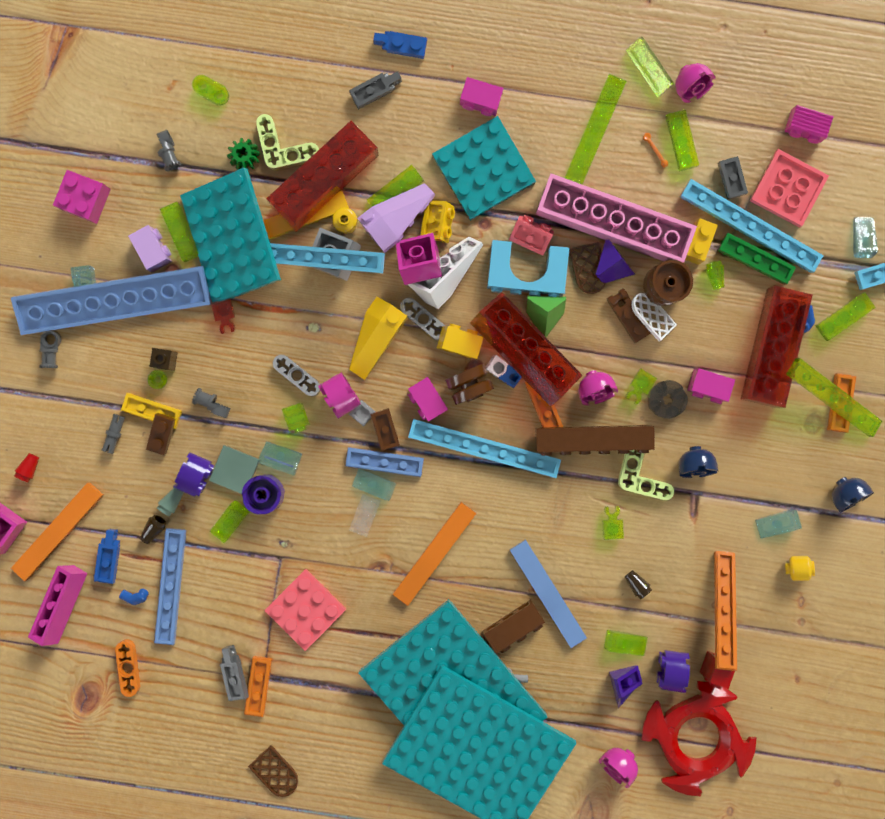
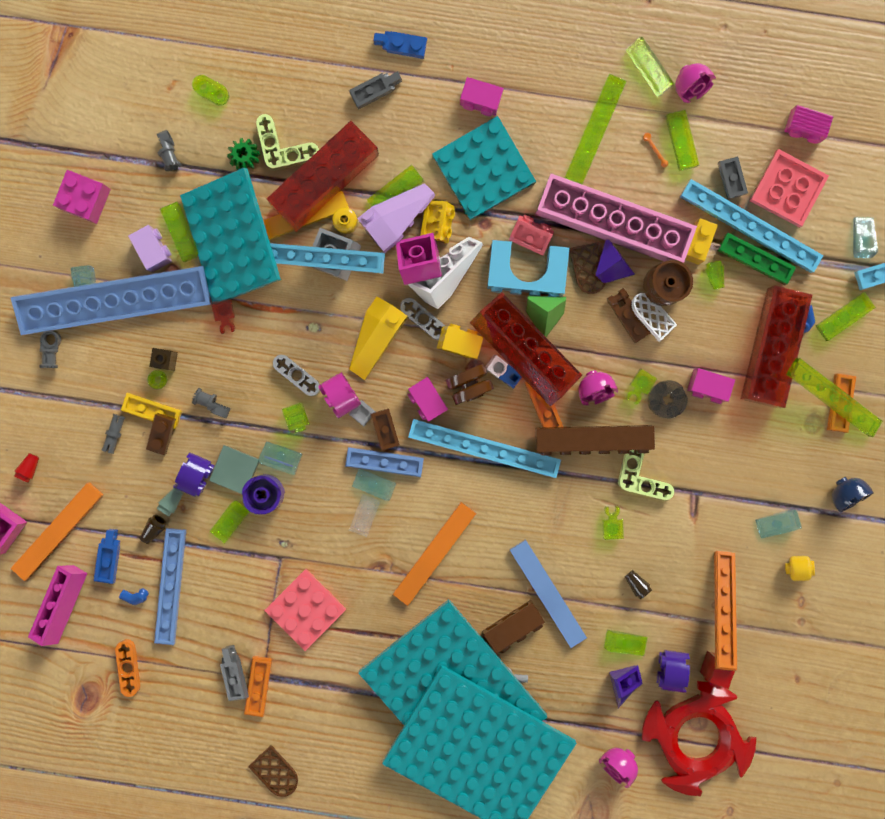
(697, 462): dark blue cylinder -> none

